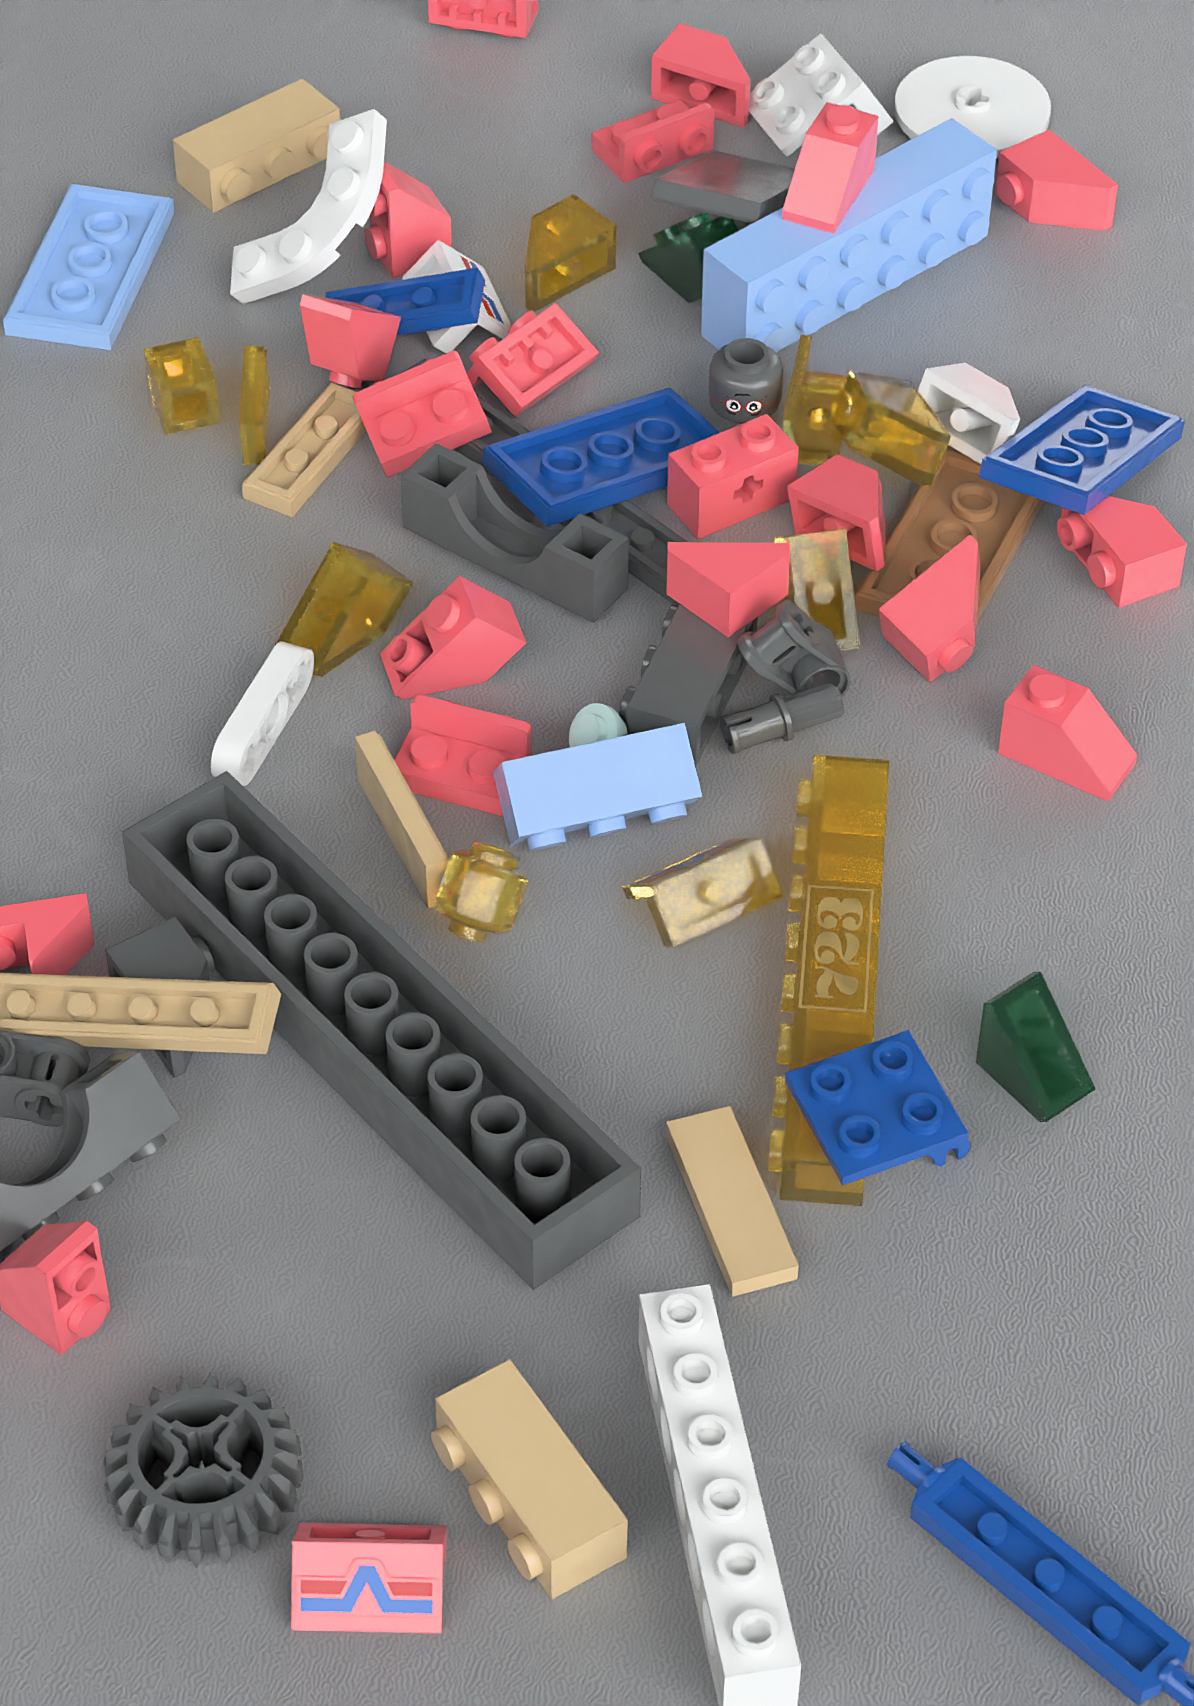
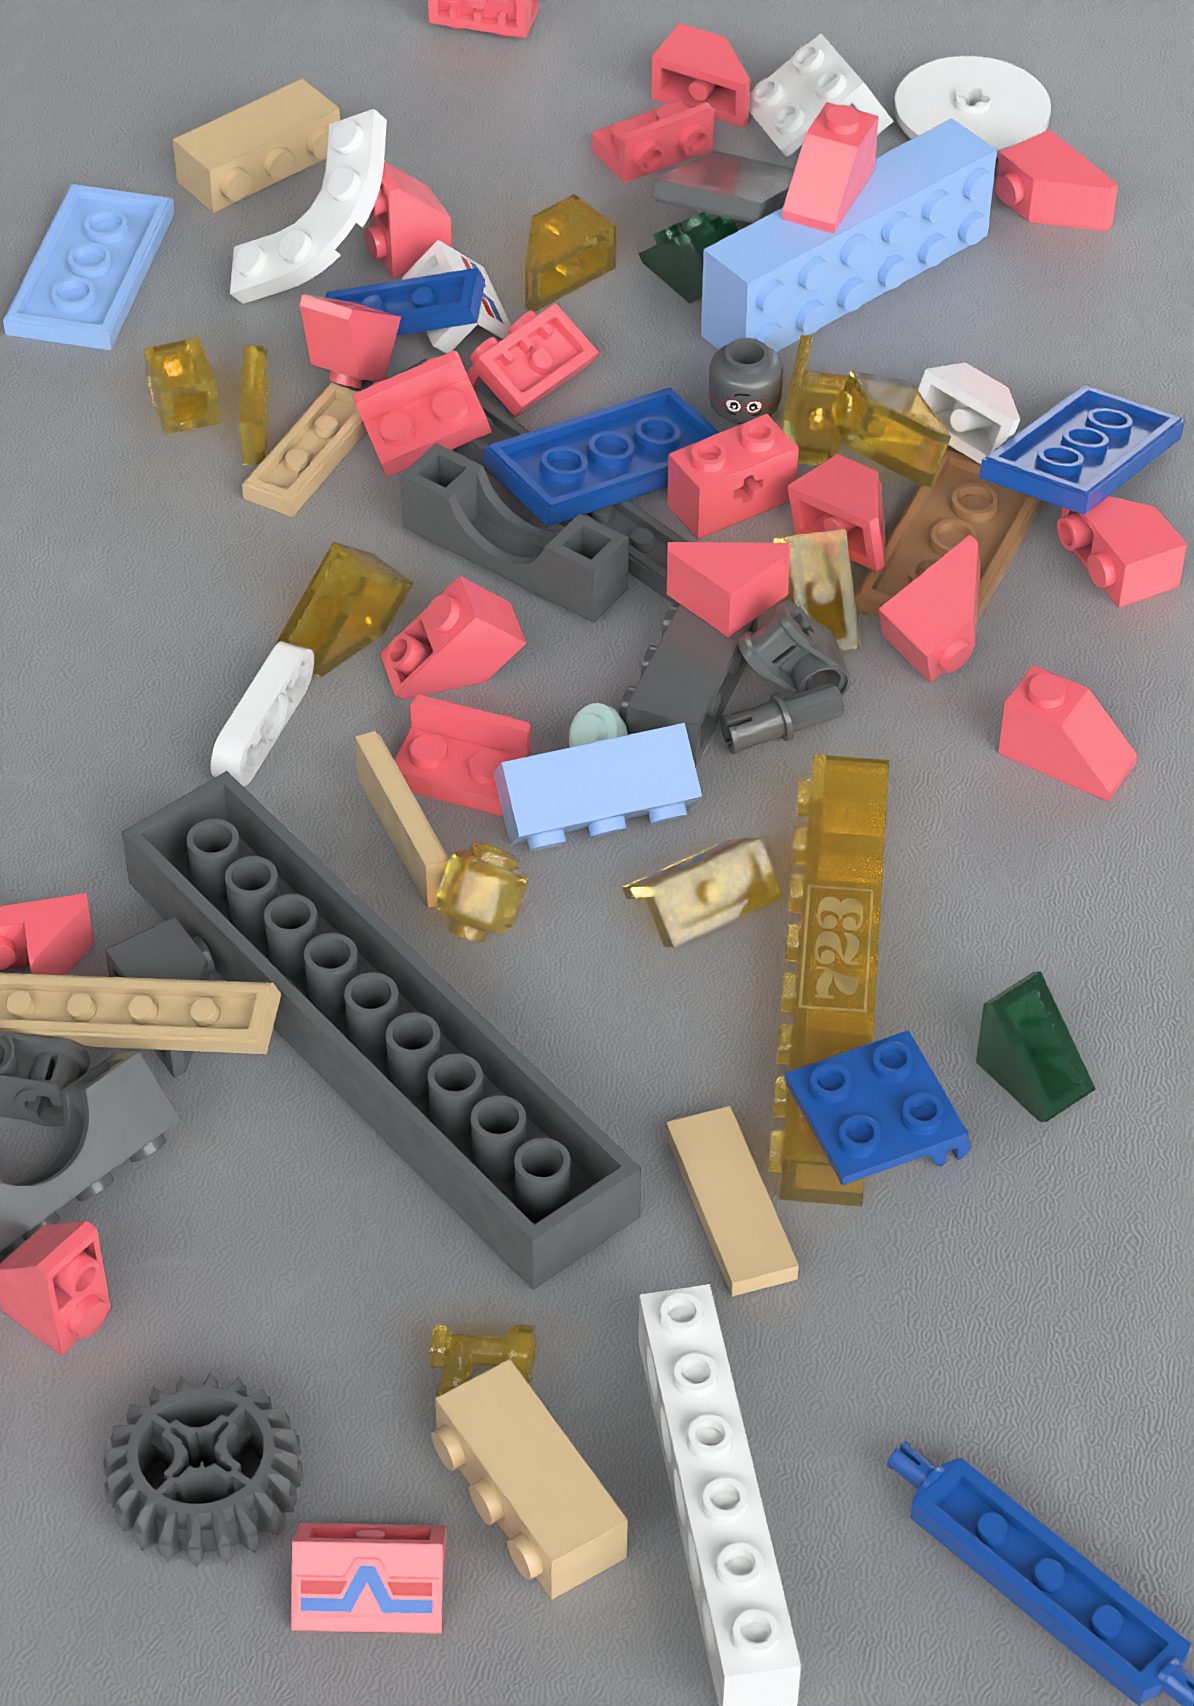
(459, 1352): none -> clear yellow piece

